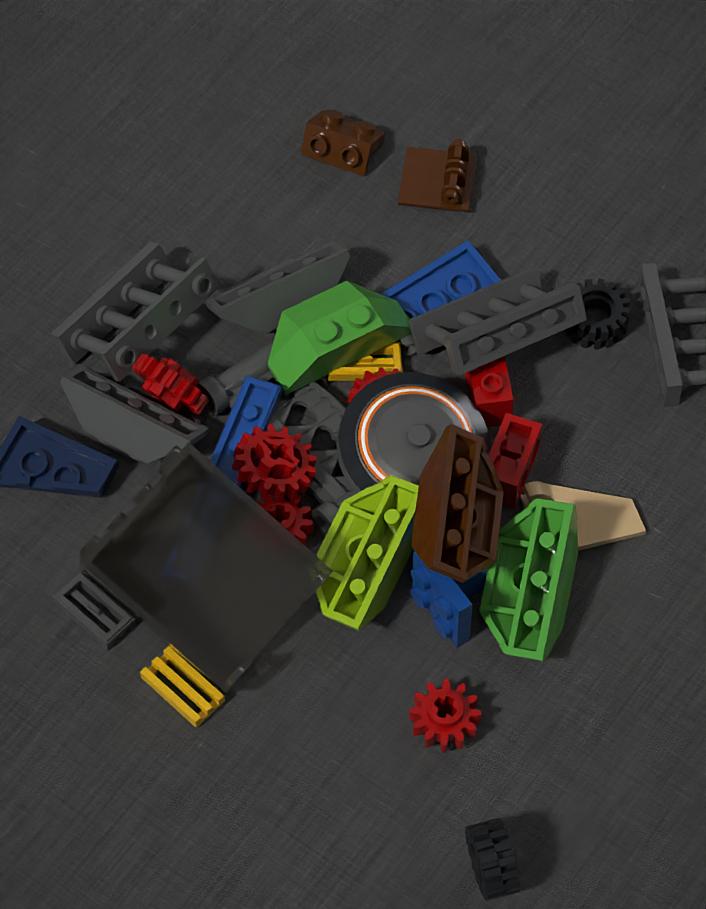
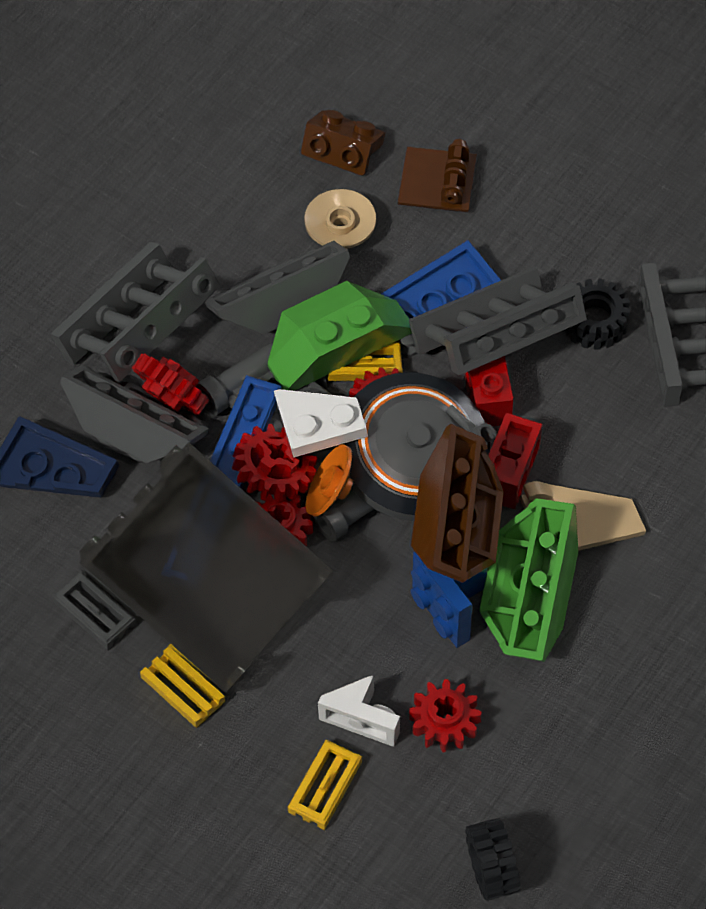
(310, 813): none -> yellow tile
(319, 420): none -> white wing
(330, 481): none -> orange dish
(340, 208): none -> tan dish
(351, 710): none -> white slope
(367, 551): lime wedge -> none
(483, 430): none -> dark grey hand

